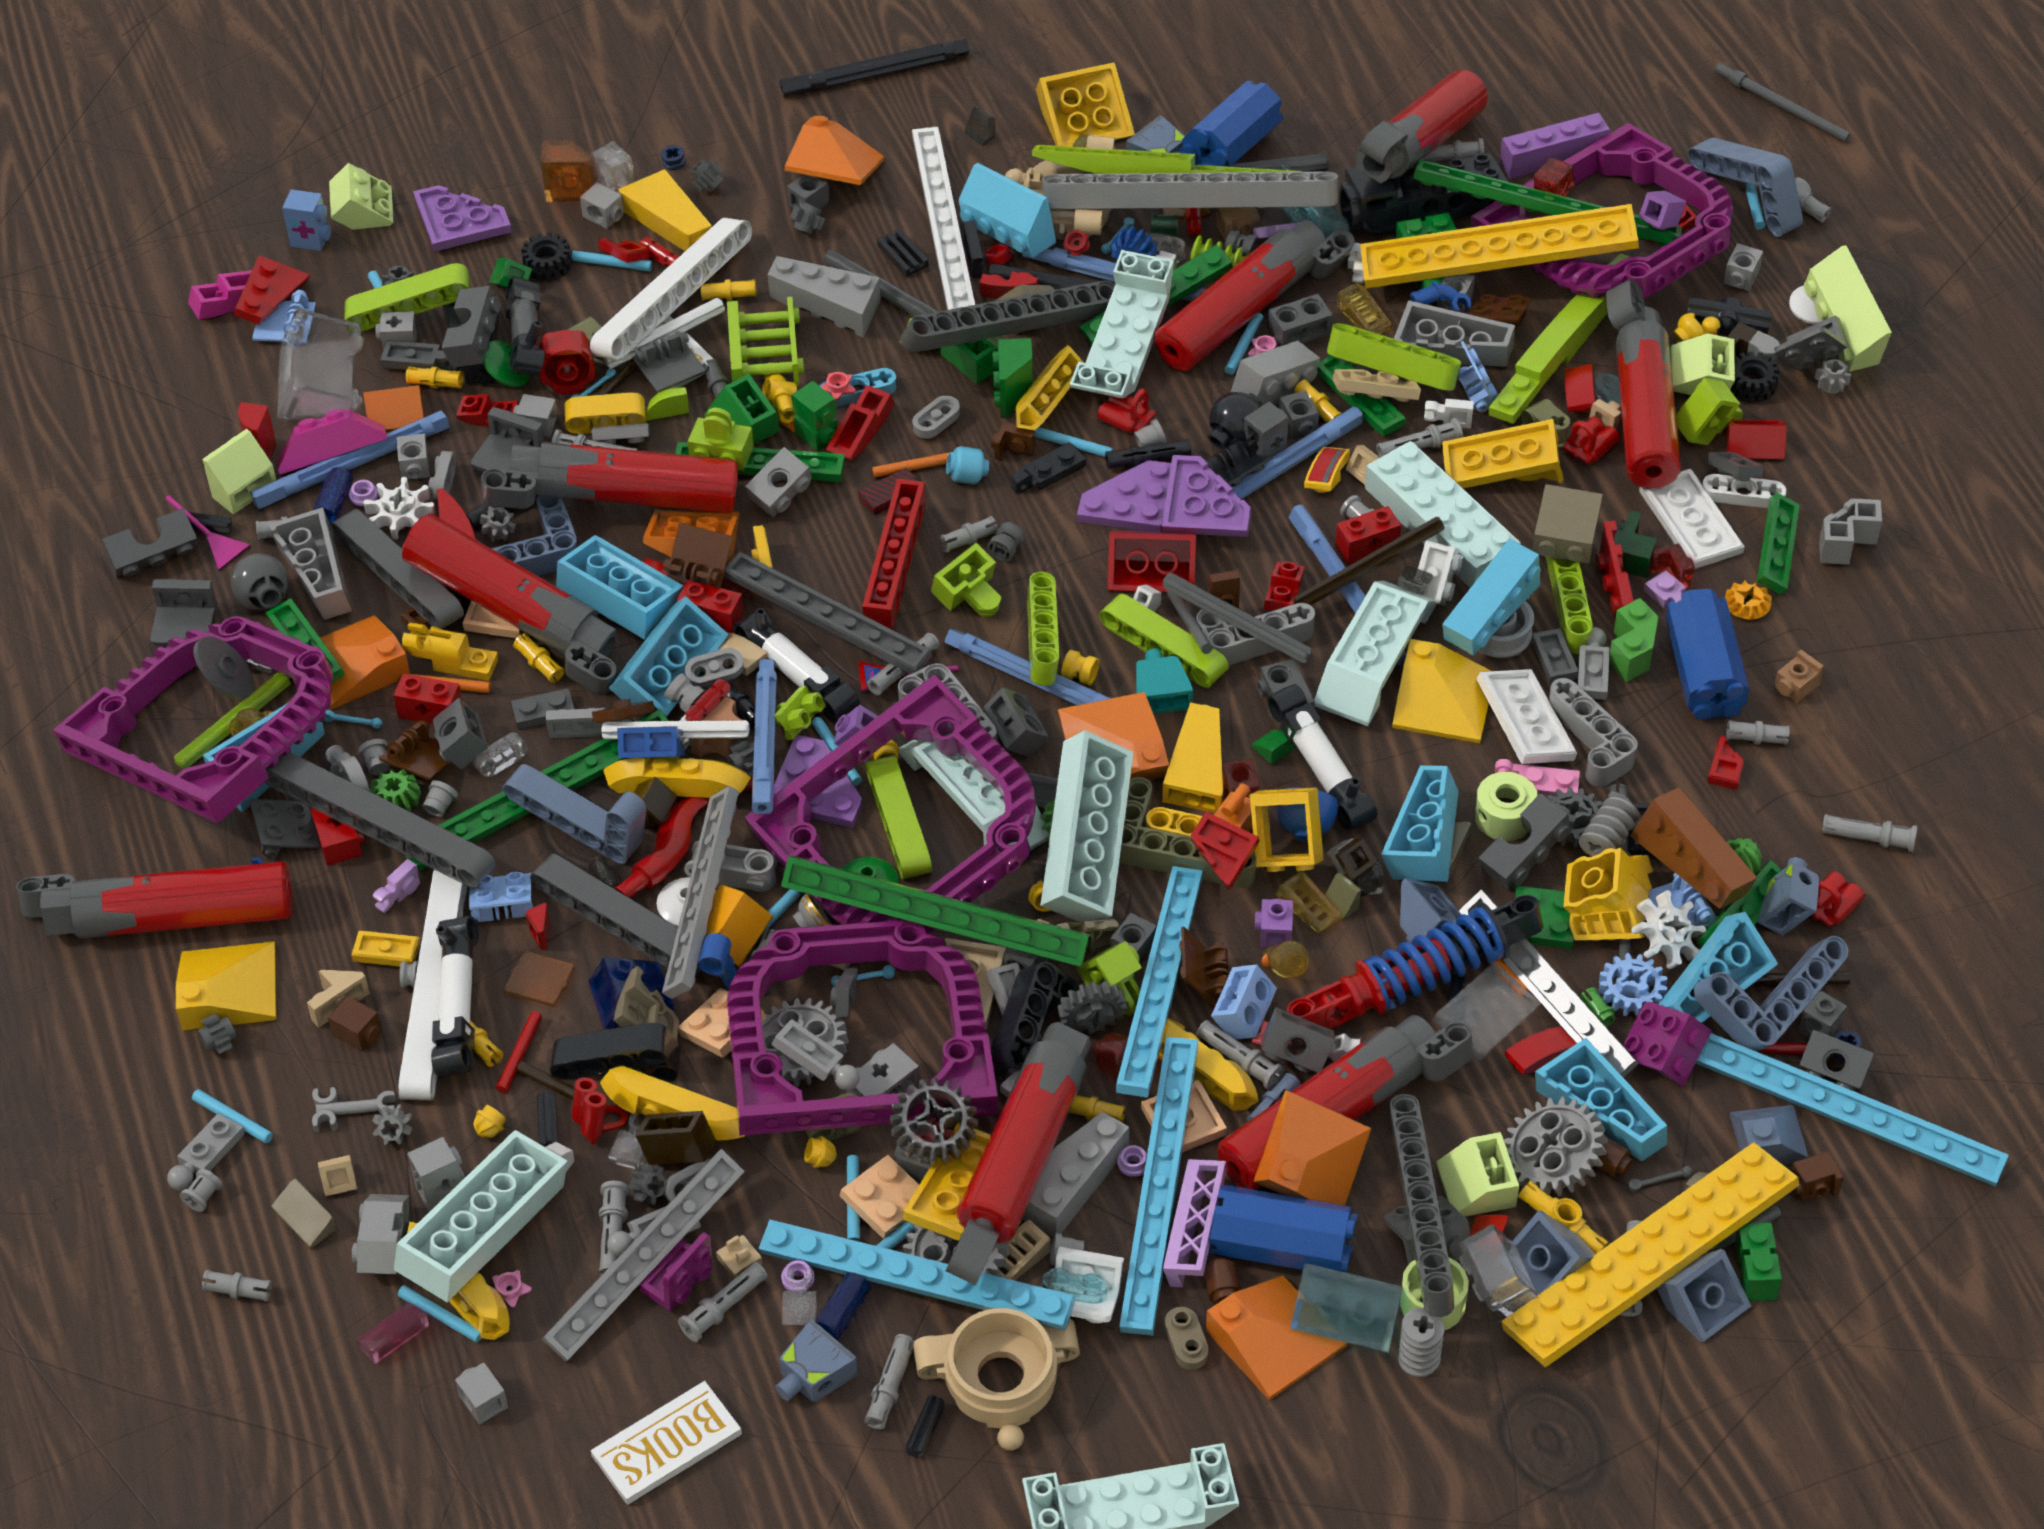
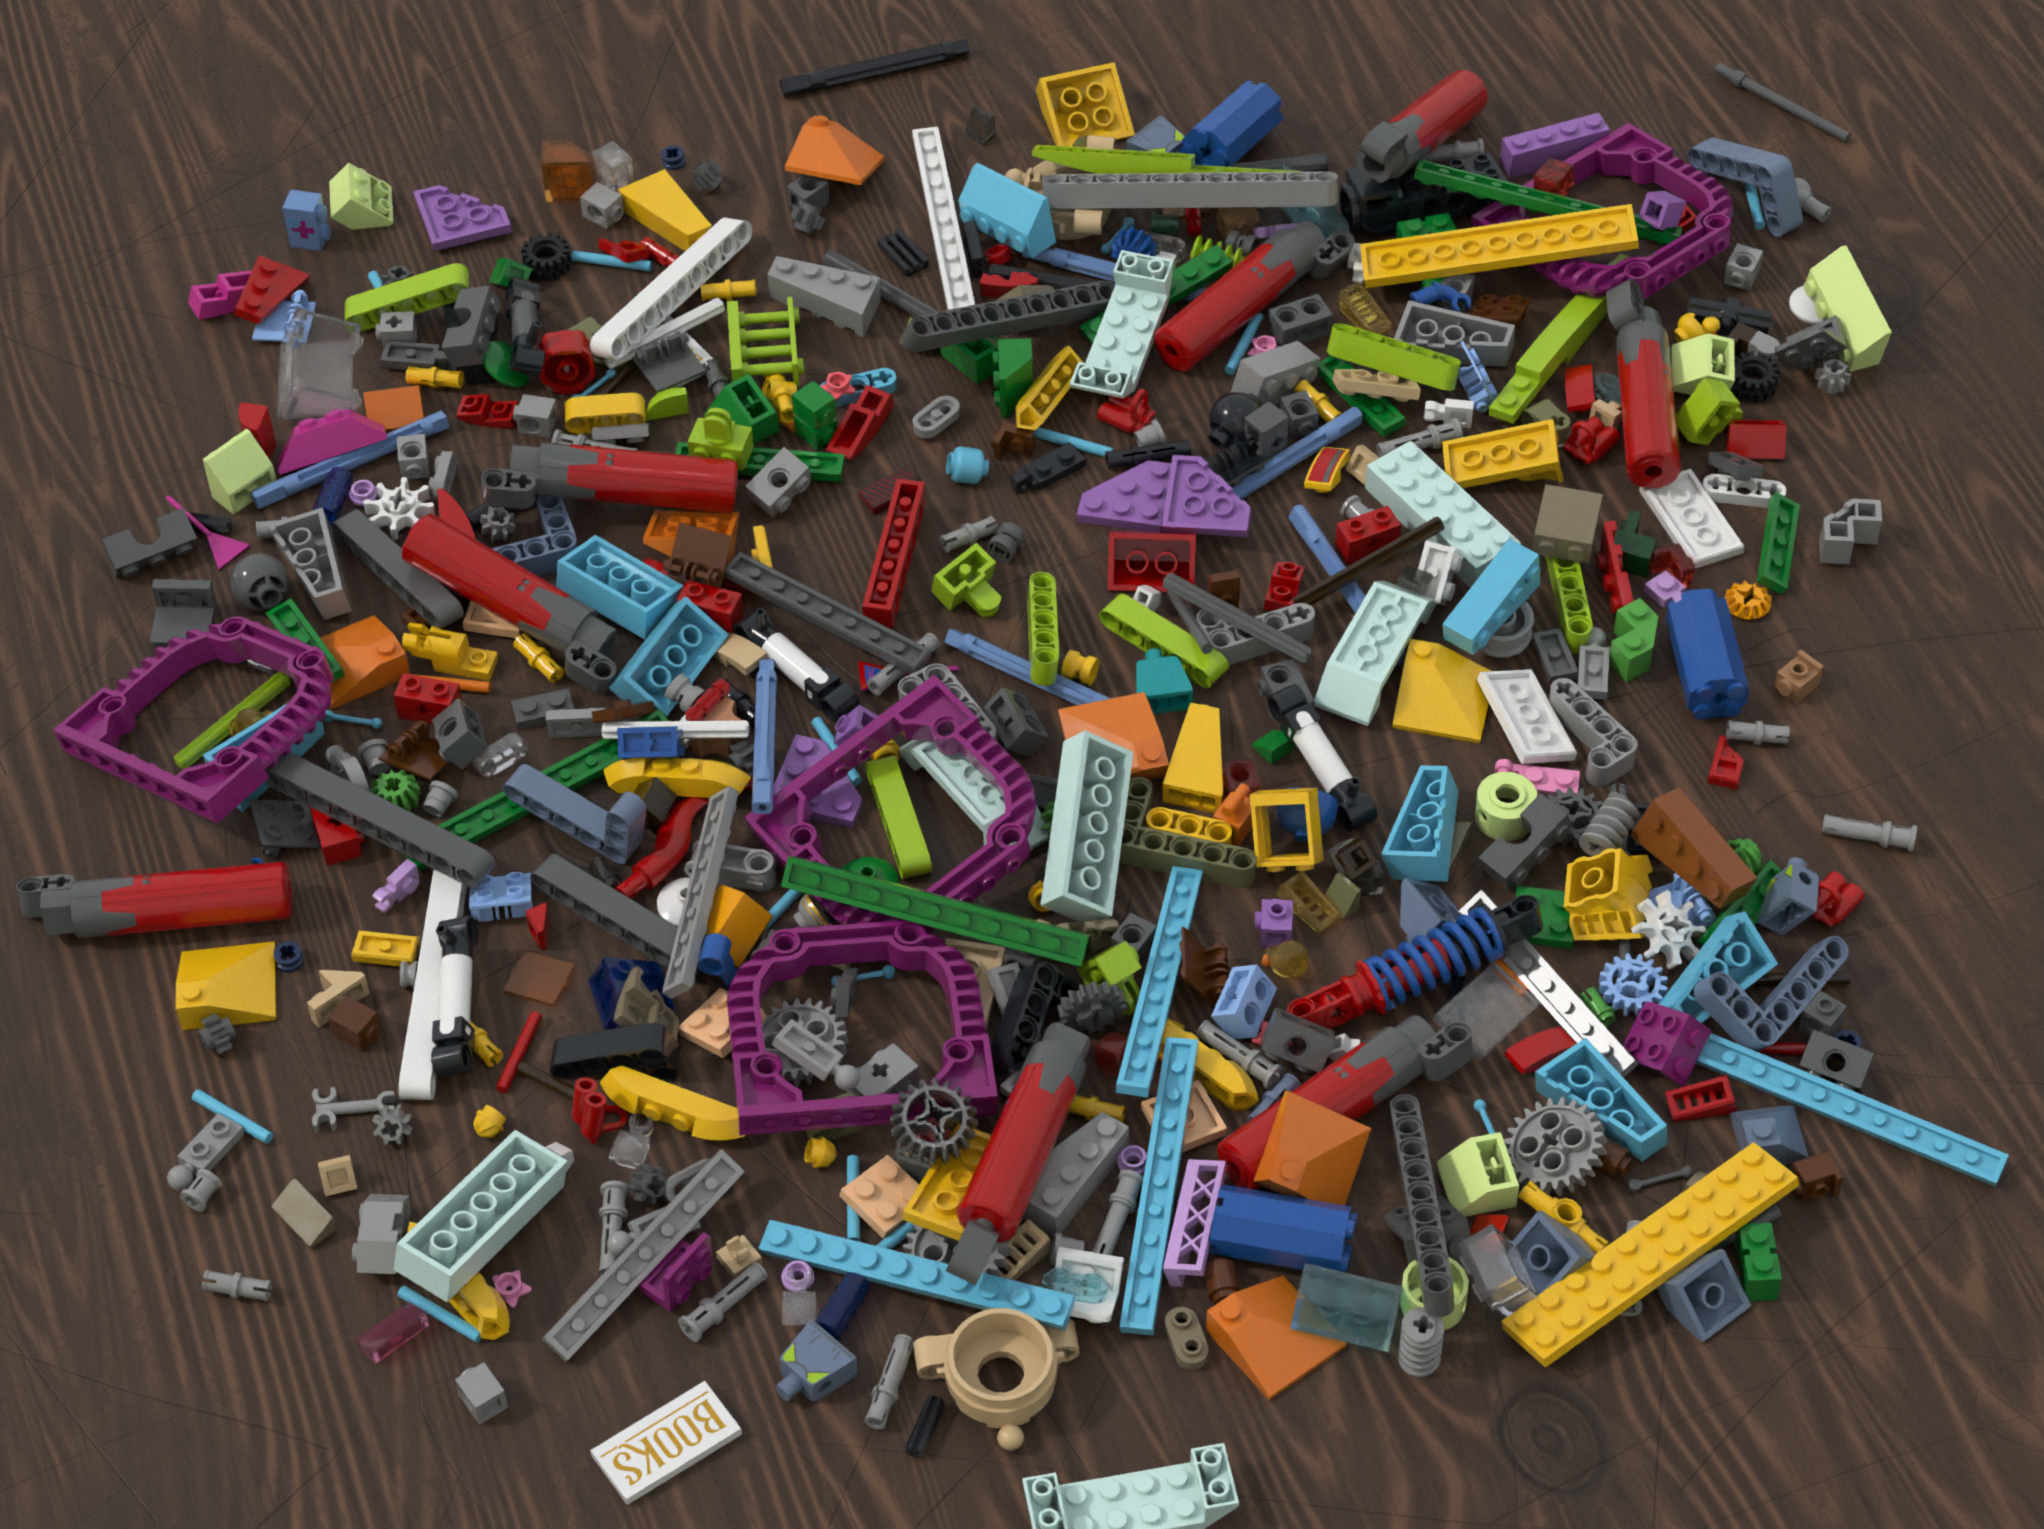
(223, 668): dark grey piece -> none
(288, 965): none -> dark blue bush
(435, 1171): light grey brick -> none
(505, 431): dark grey bracket -> none
(547, 1118): black axle -> none
(675, 1138): dark brown brick -> none
(713, 666): light grey plate -> none
(798, 711): lime hips -> none
(911, 465): orange bar -> none
(1071, 238): red plate -> none
(1121, 1204): none -> light grey pin
(1224, 847): red wing -> none
(1480, 1105): none -> medium azure hinge
(1709, 1087): none -> red slope

